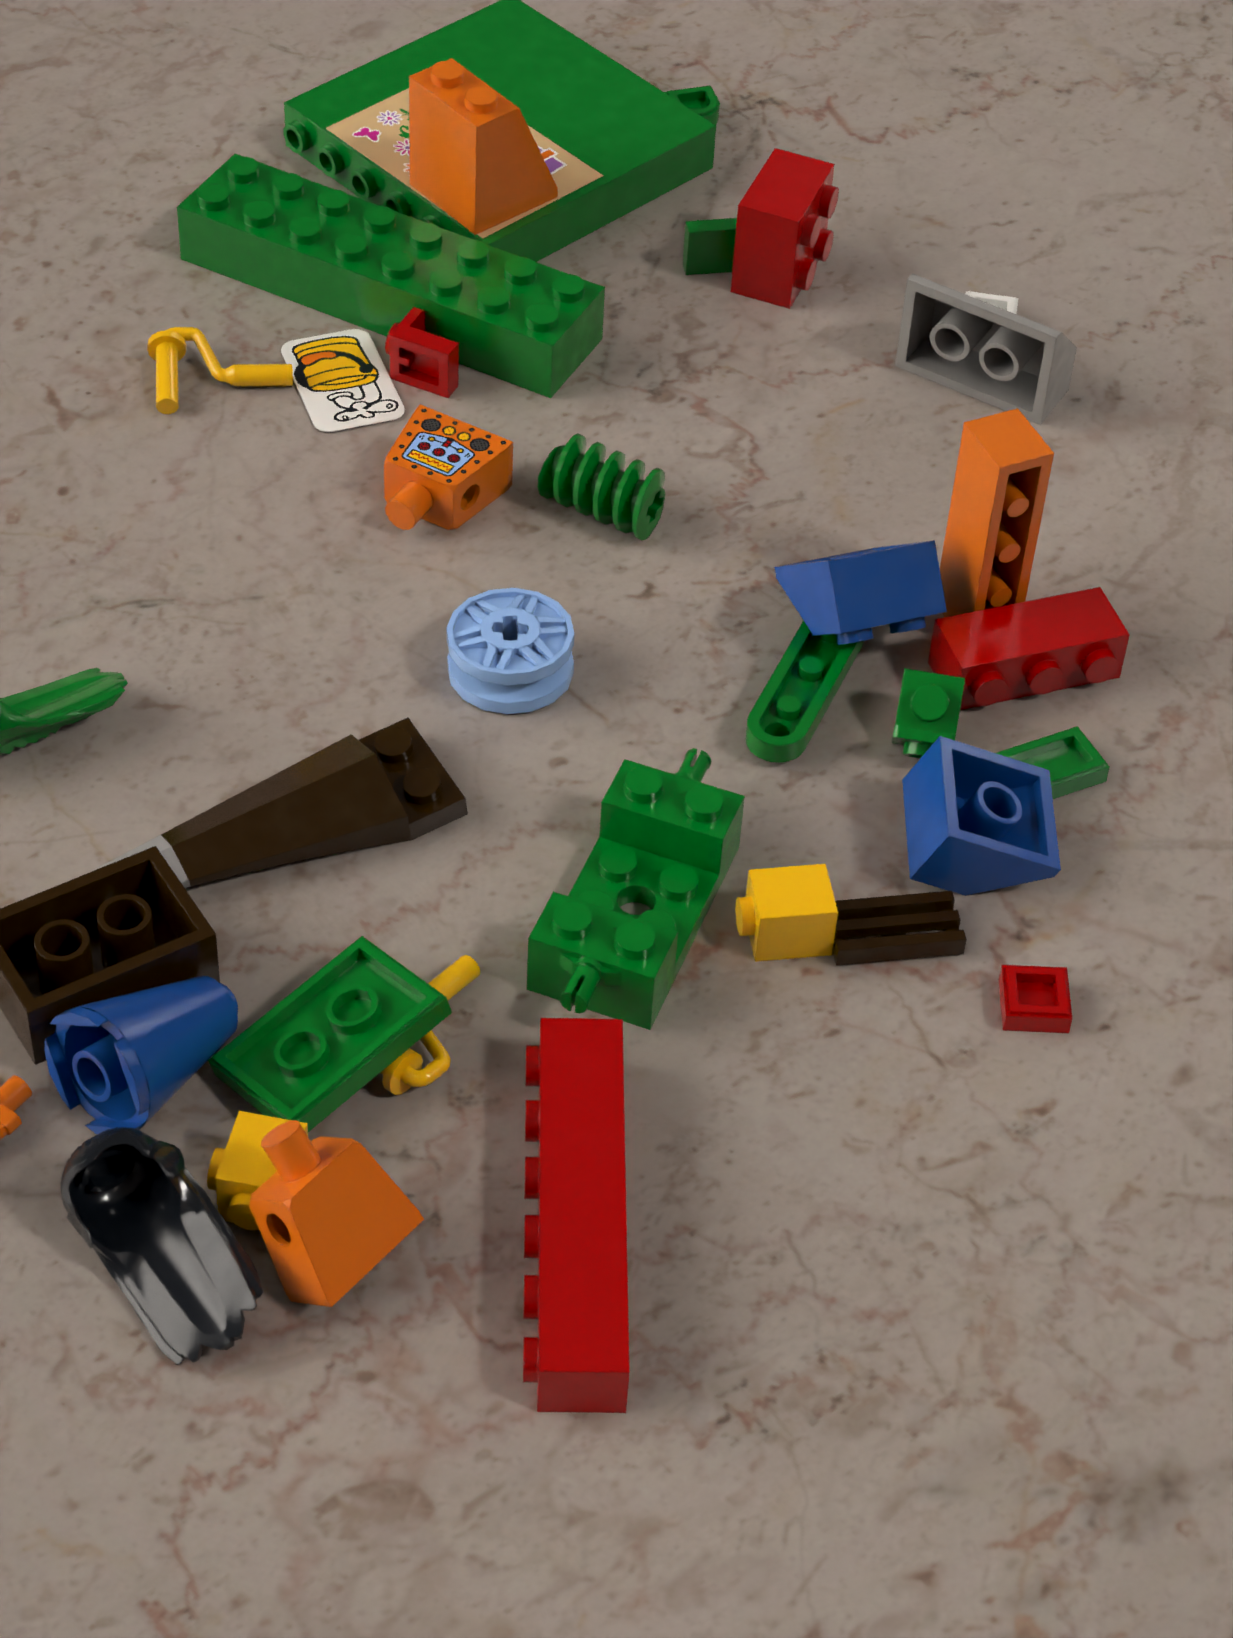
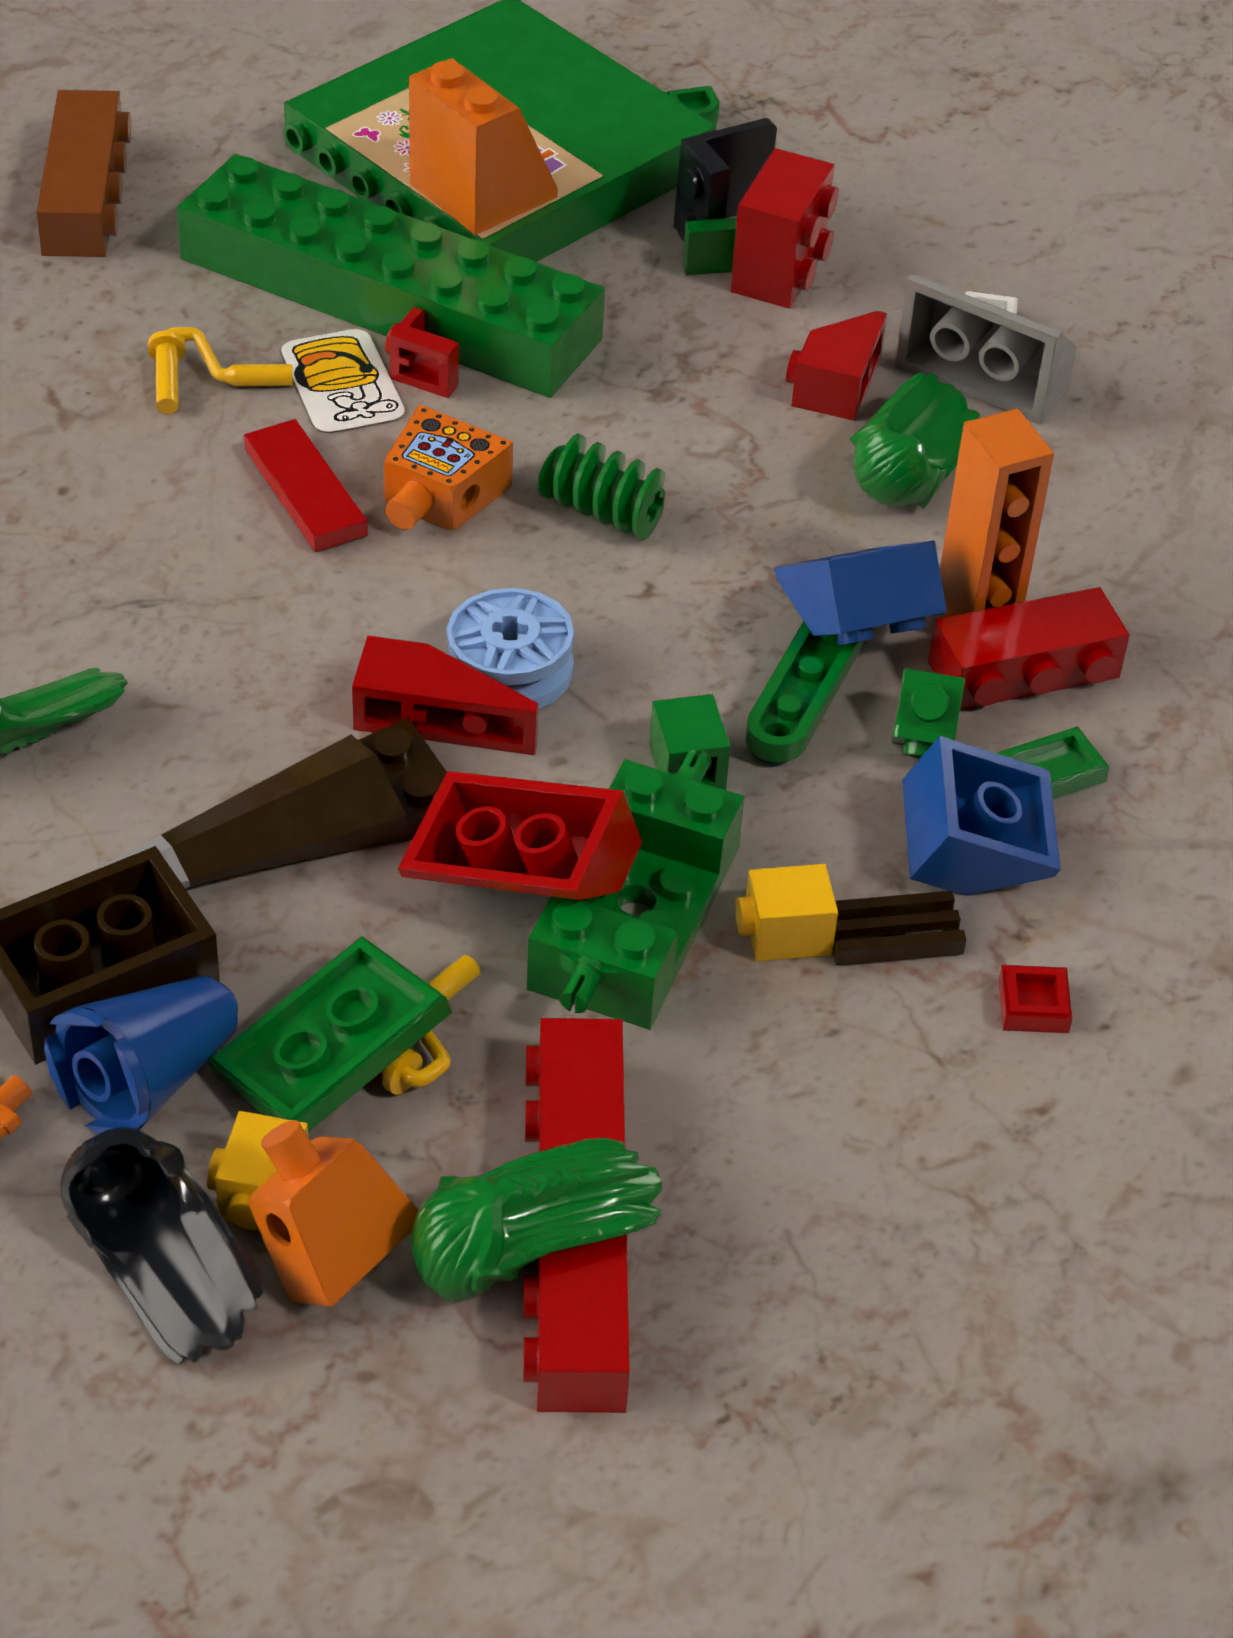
(83, 173): none -> dark orange brick
(305, 485): none -> red tile
(440, 698): none -> red slope
(524, 837): none -> red slope
(544, 1202): none -> green hair
(685, 725): none -> green brick
(719, 170): none -> black bracket
(837, 365): none -> red slope
(911, 442): none -> green hair

